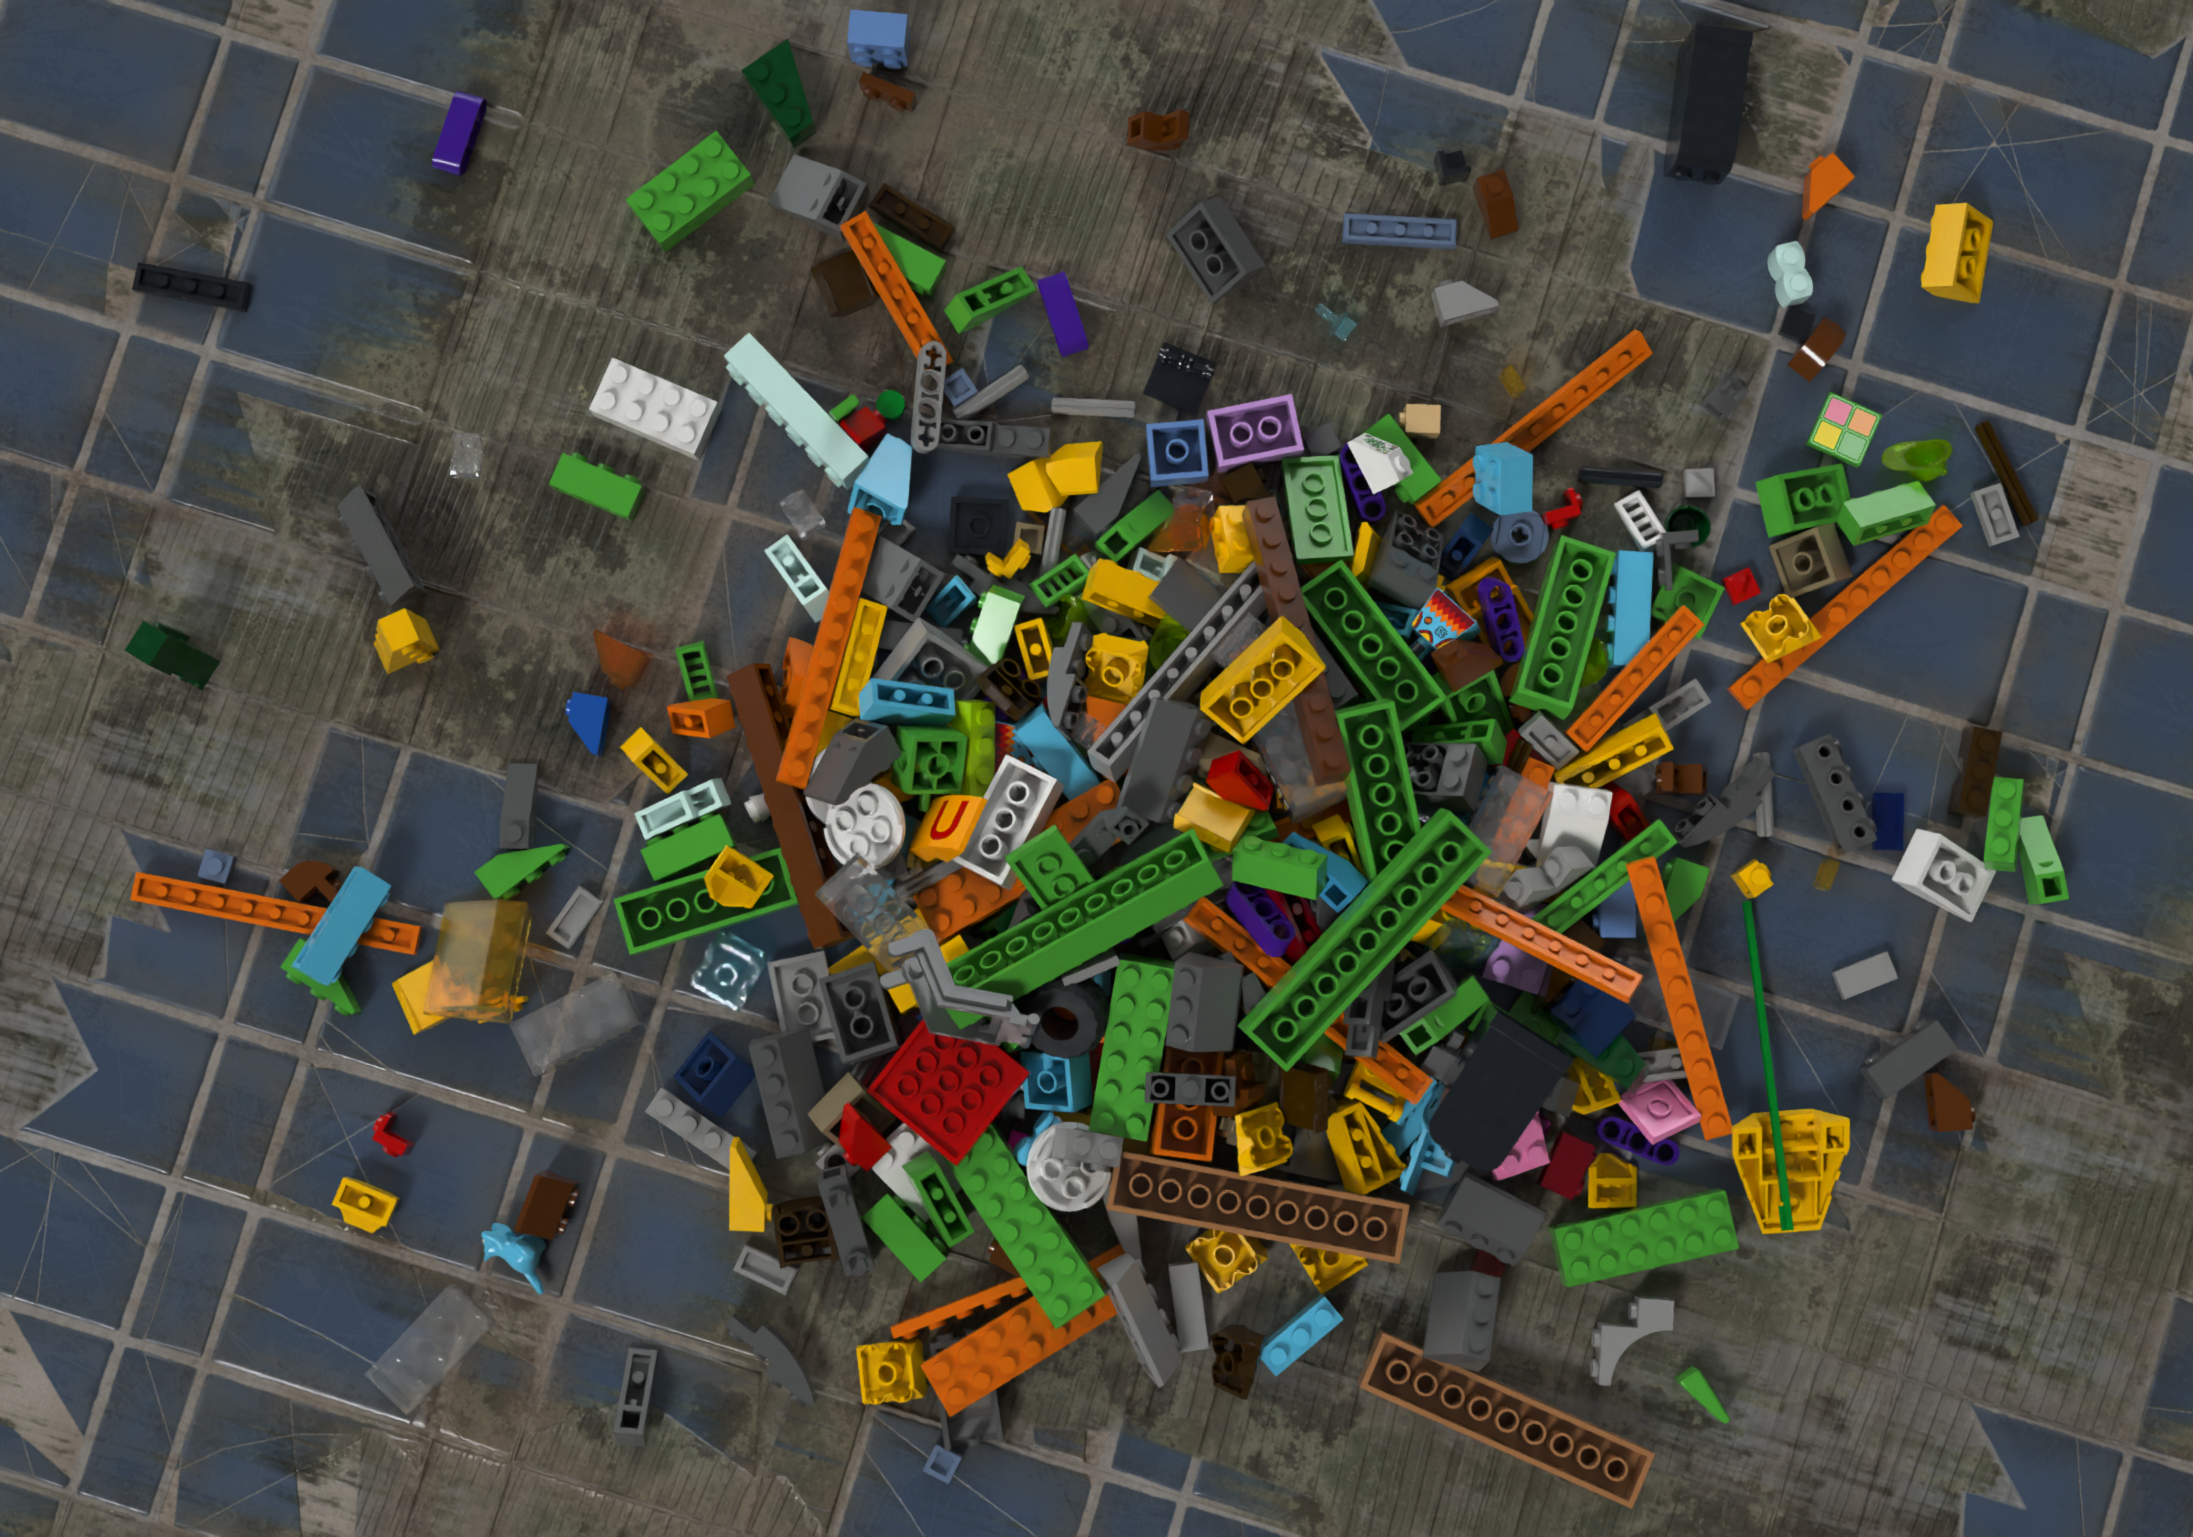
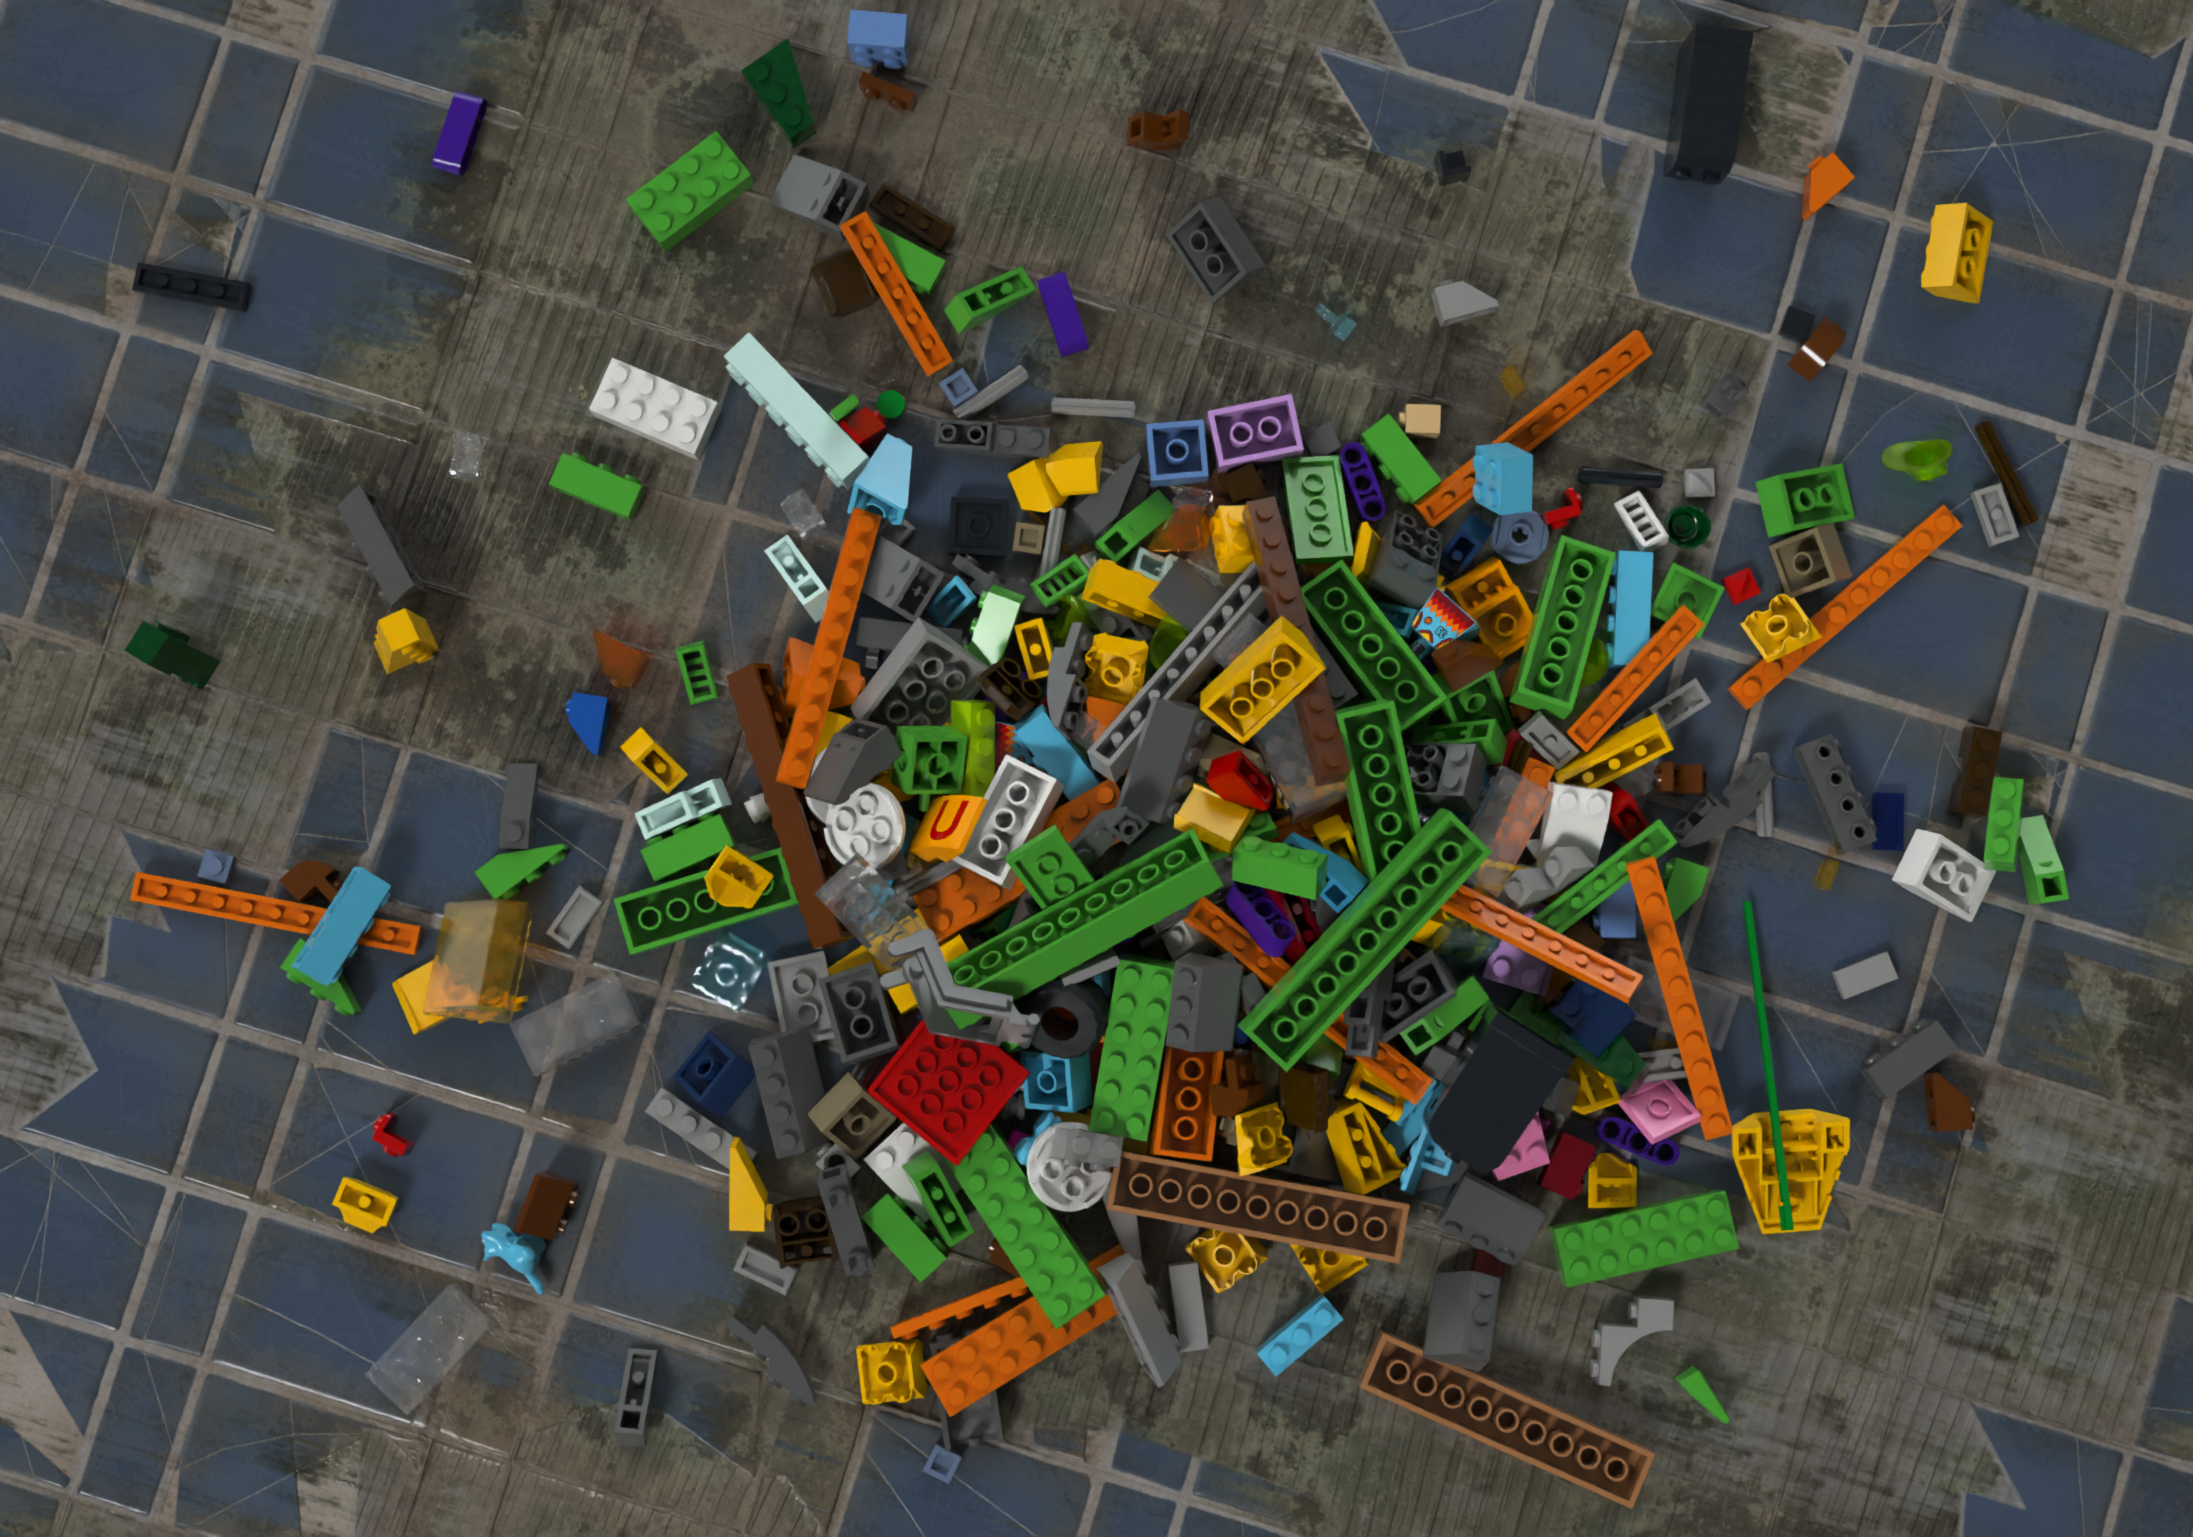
(701, 717): orange slope -> none
(858, 656): yellow plate -> none
(860, 1139): red slope -> none
(906, 703): medium azure brick -> none
(924, 396): light grey beam -> none
(1016, 558): yellow bracket -> none
(1179, 378): black hinge -> none
(1190, 1089): dark grey slope -> none
(1237, 1359): dark brown slope -> none
(1379, 461): white slope -> none
(1399, 231): sand blue tile -> none
(1496, 204): reddish brown slope -> none
(1510, 627): dark purple beam -> none
(1681, 540): dark grey bracket -> none
(1753, 878): yellow brick -> none
(1792, 279): light aqua brick -> none
(1843, 429): tile -> none
(1885, 513): bright green brick -> none

